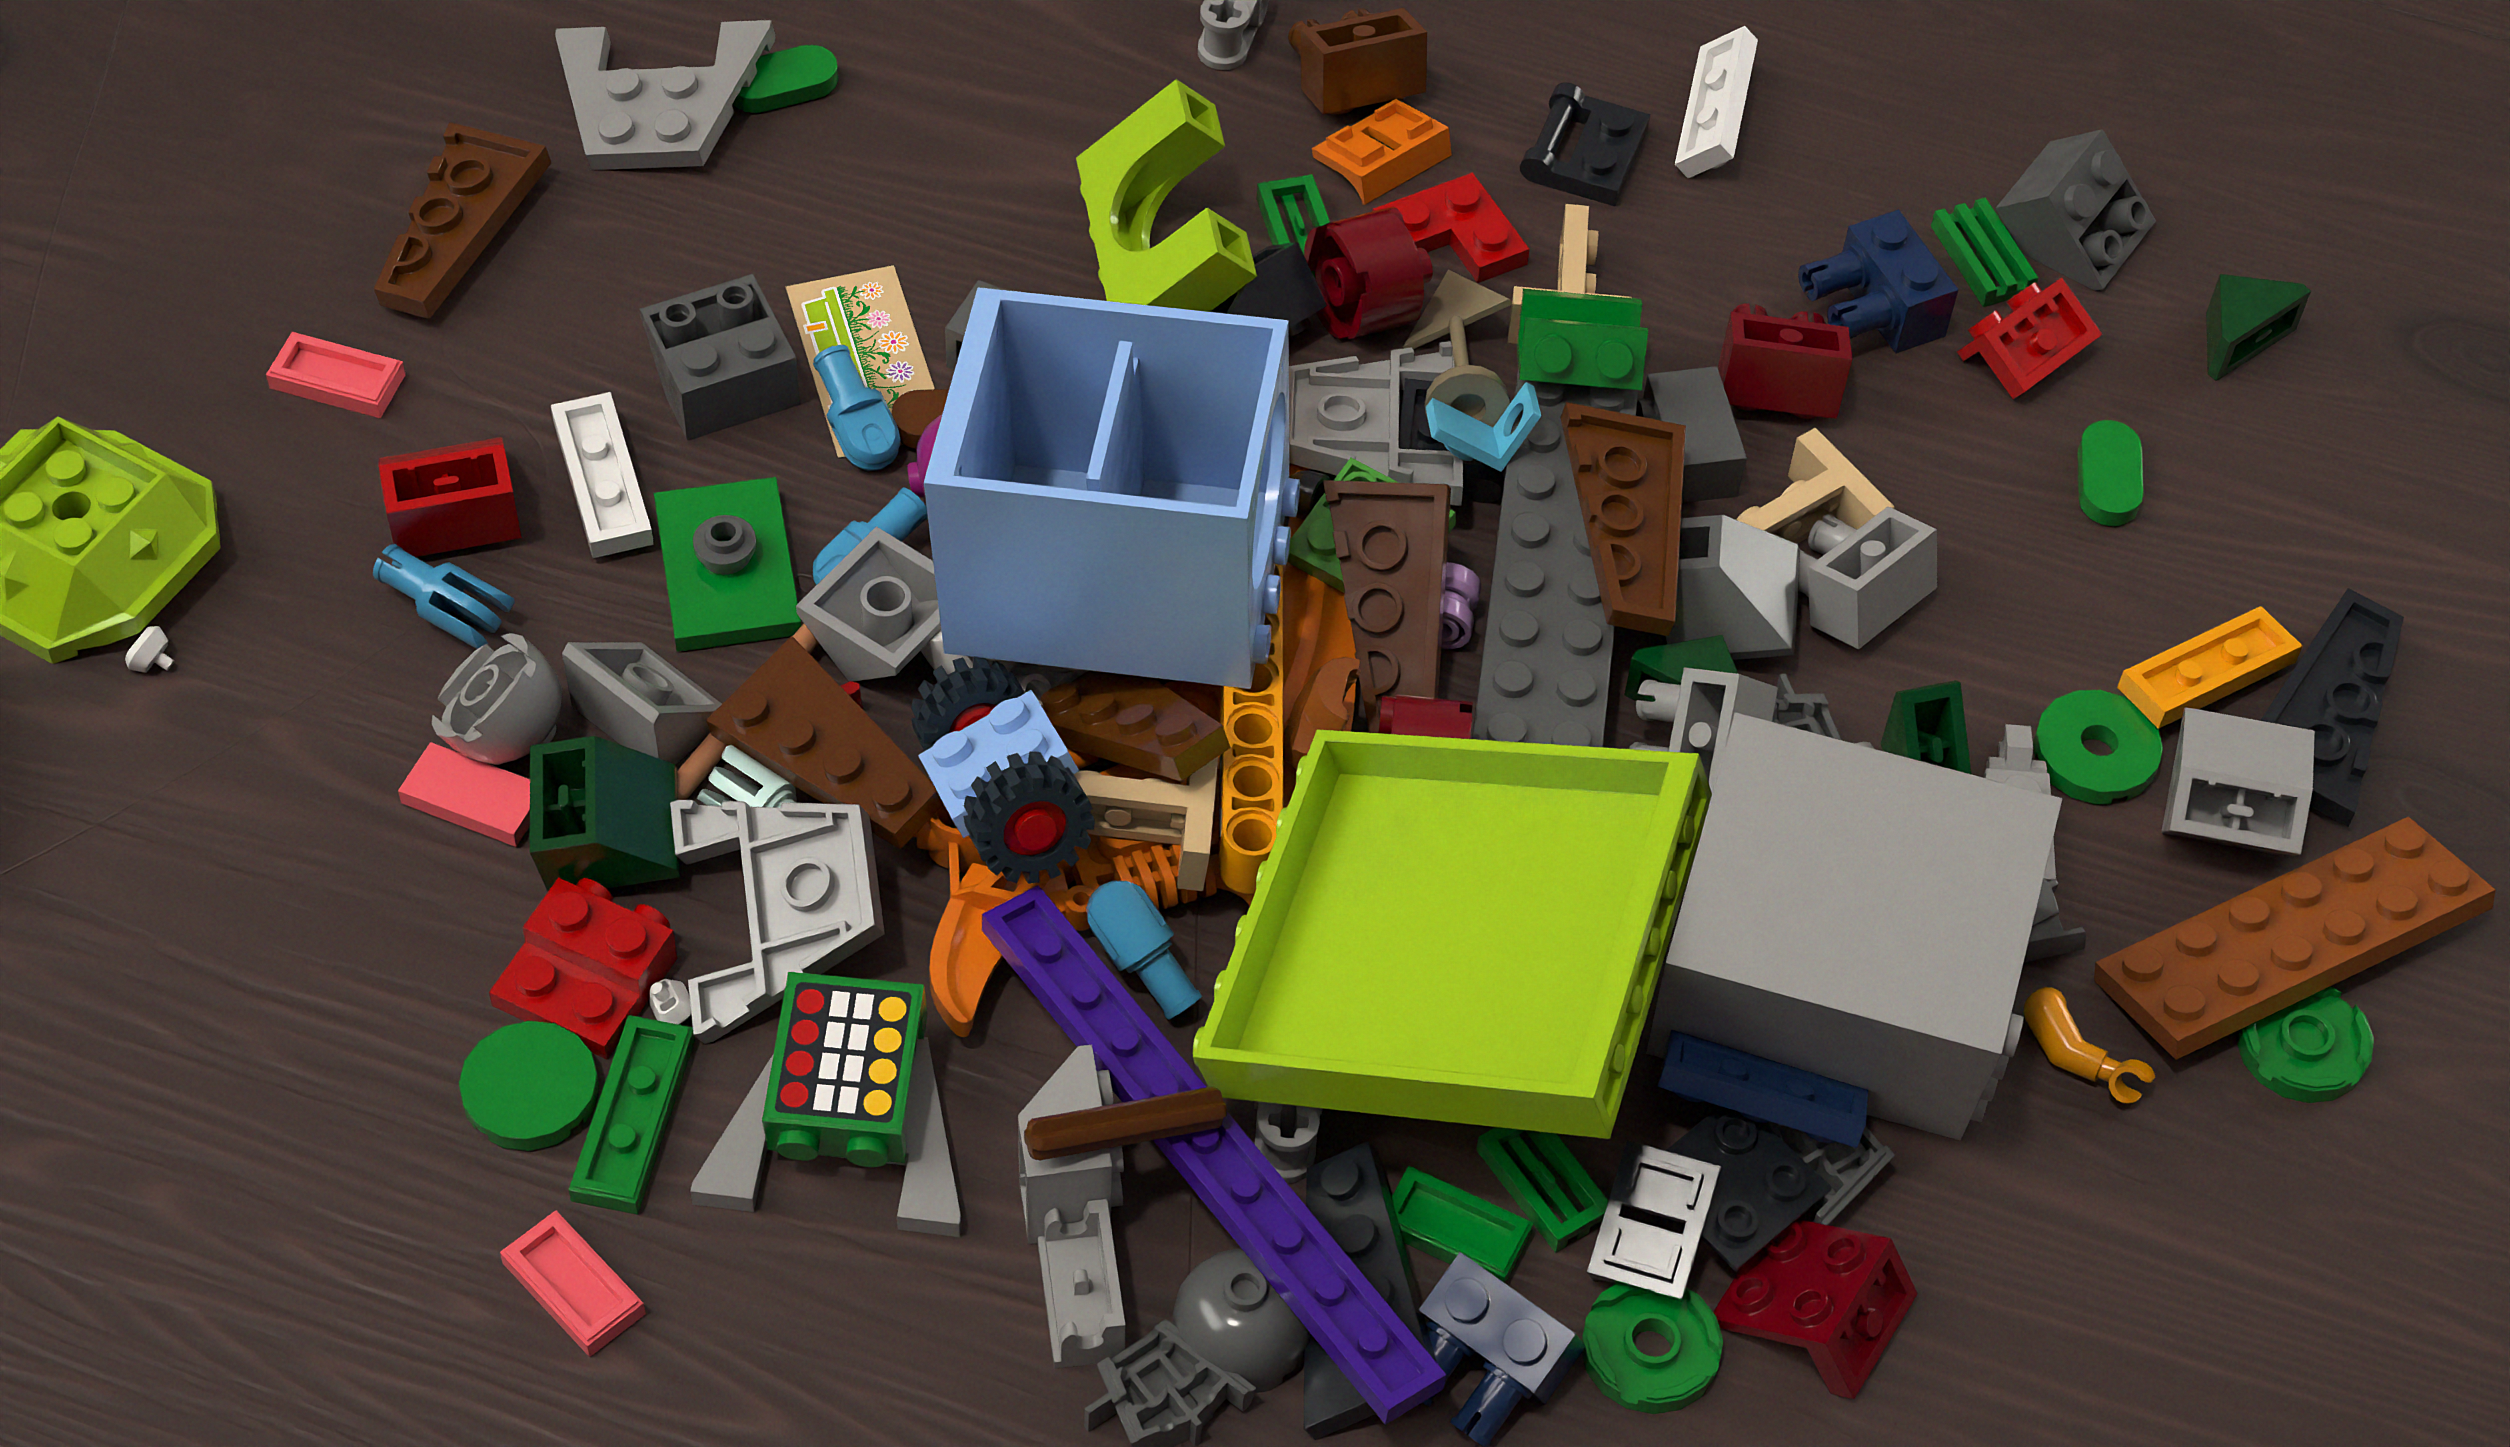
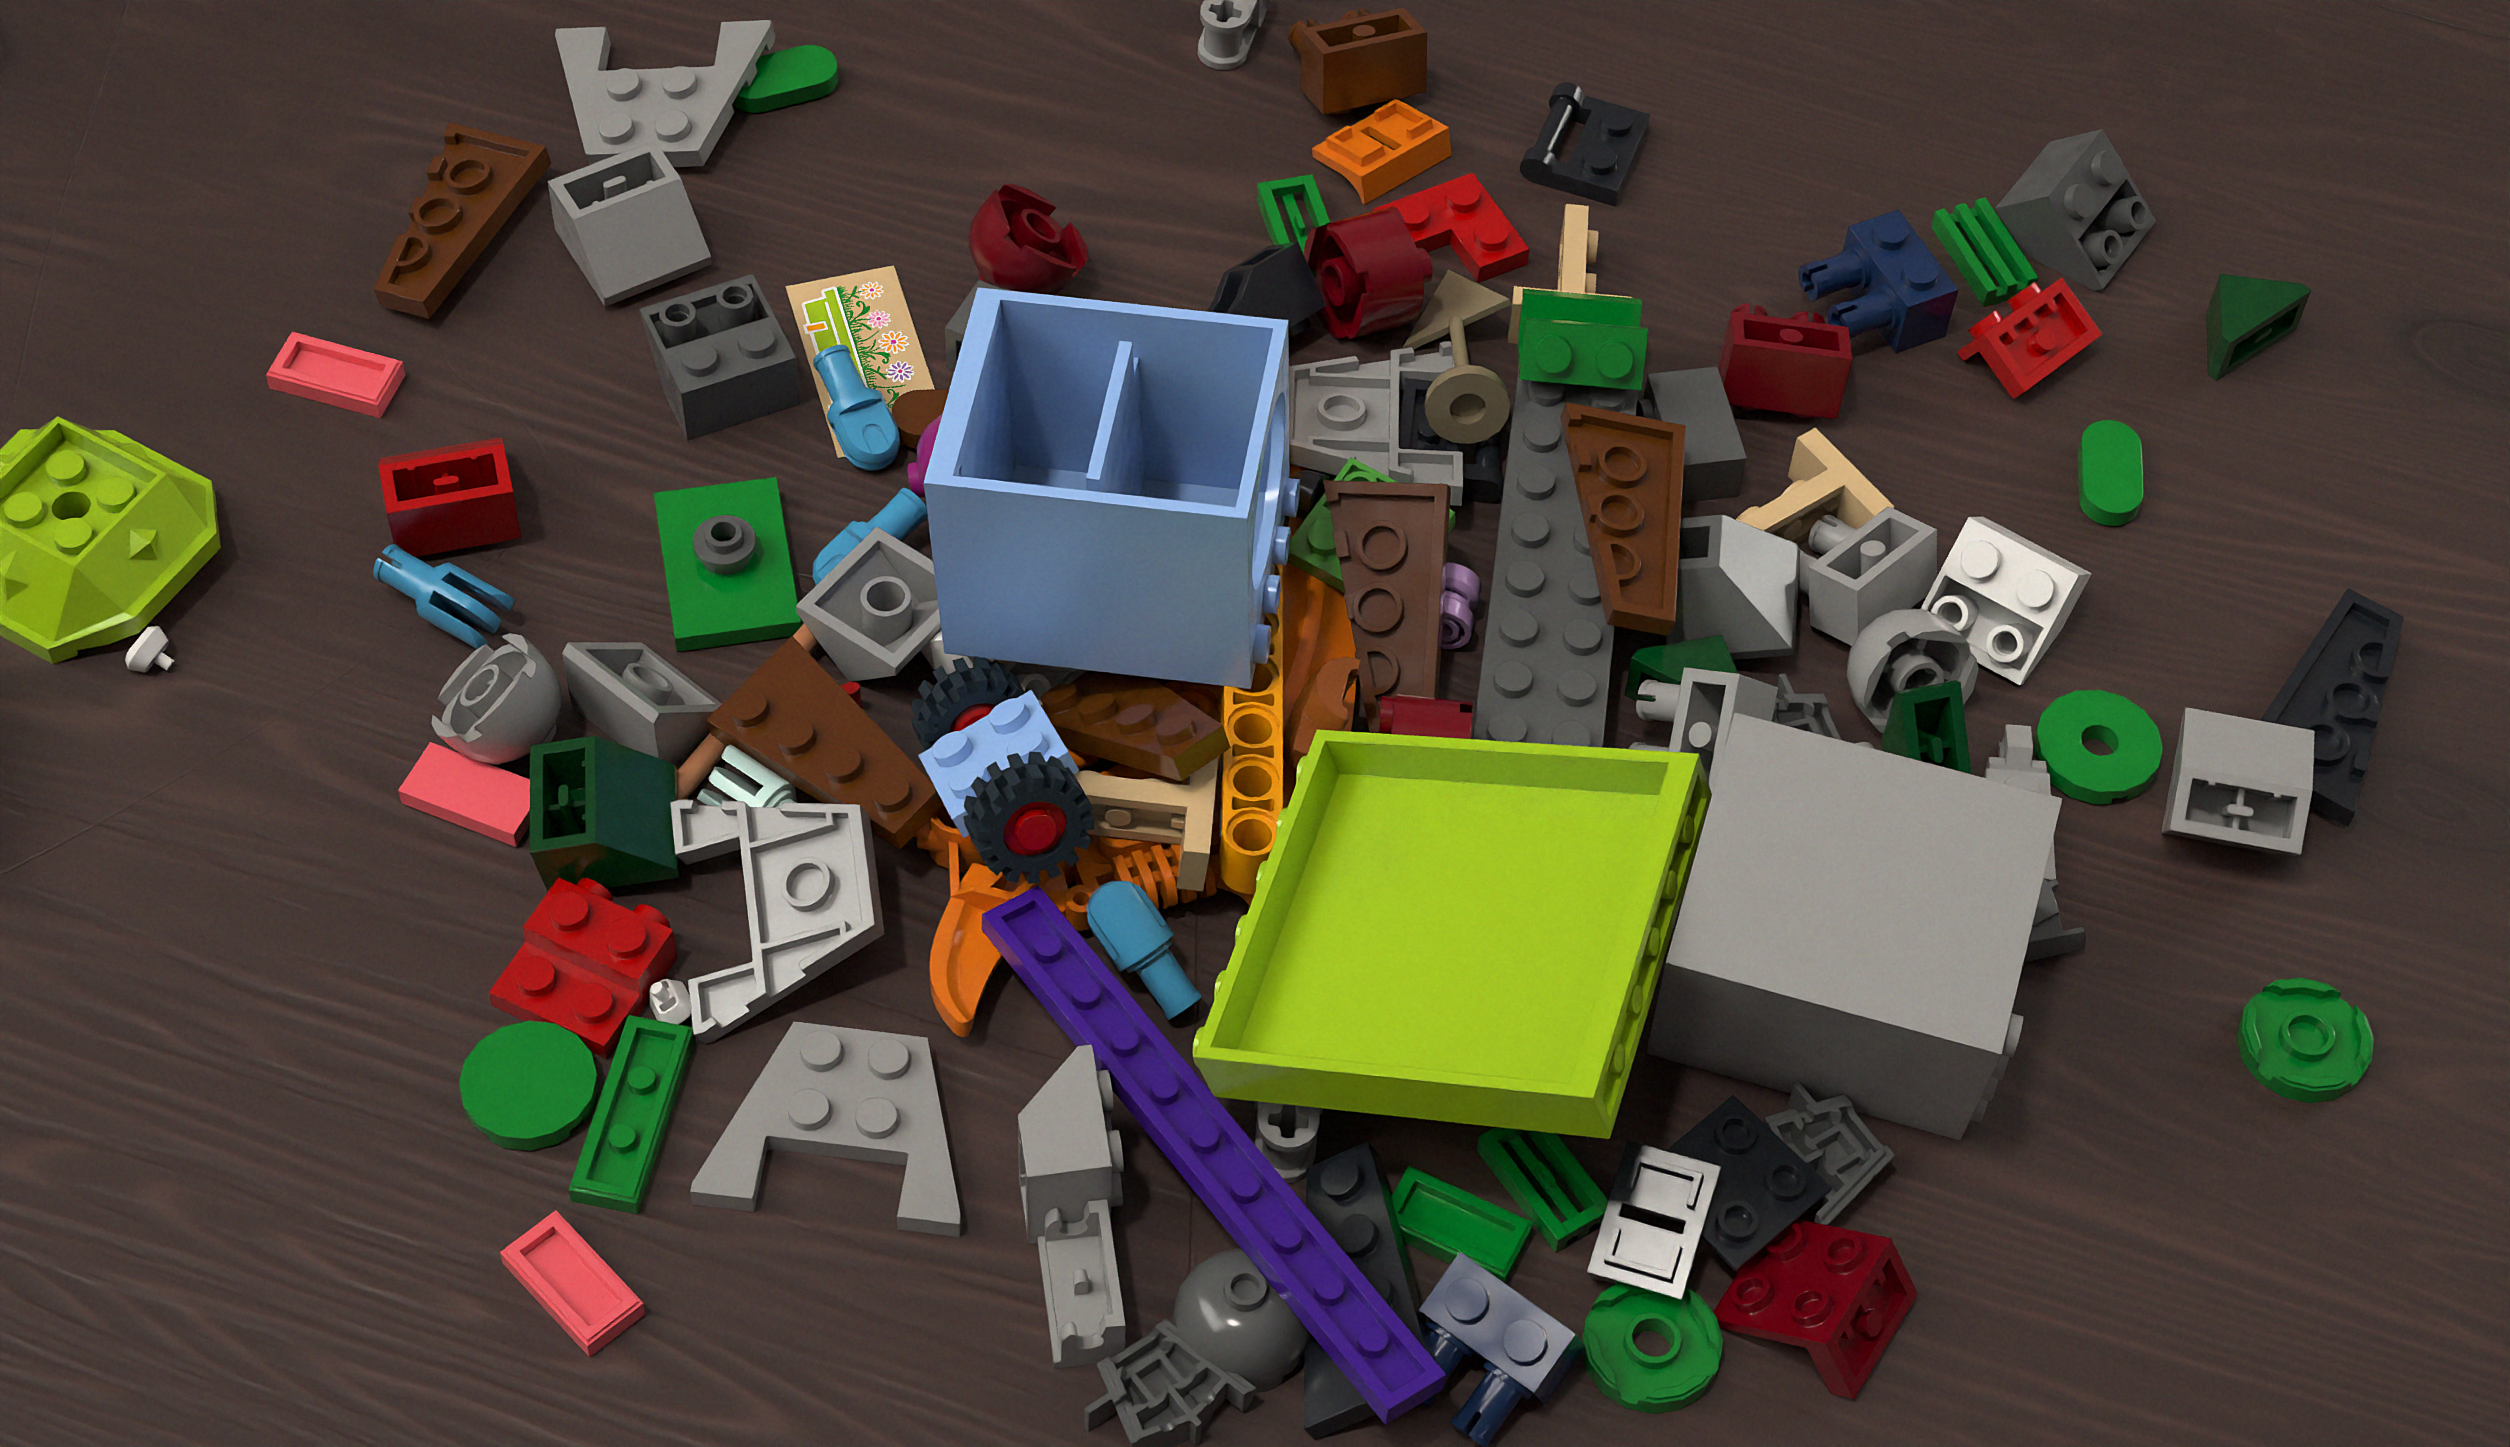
(602, 475): white plate -> none
(628, 223): none -> light grey slope
(843, 1068): panel -> none
(1022, 245): none -> dark red cylinder
(1123, 188): lime arch -> none
(1124, 1123): reddish brown axle -> none
(1473, 439): medium azure bracket -> none
(1716, 102): white plate -> none
(1763, 1089): dark blue plate -> none
(1906, 653): none -> light grey cylinder
(2005, 596): none -> white slope
(2065, 1048): light orange arm -> none
(2209, 666): light orange plate -> none
(2292, 937): dark orange plate -> none

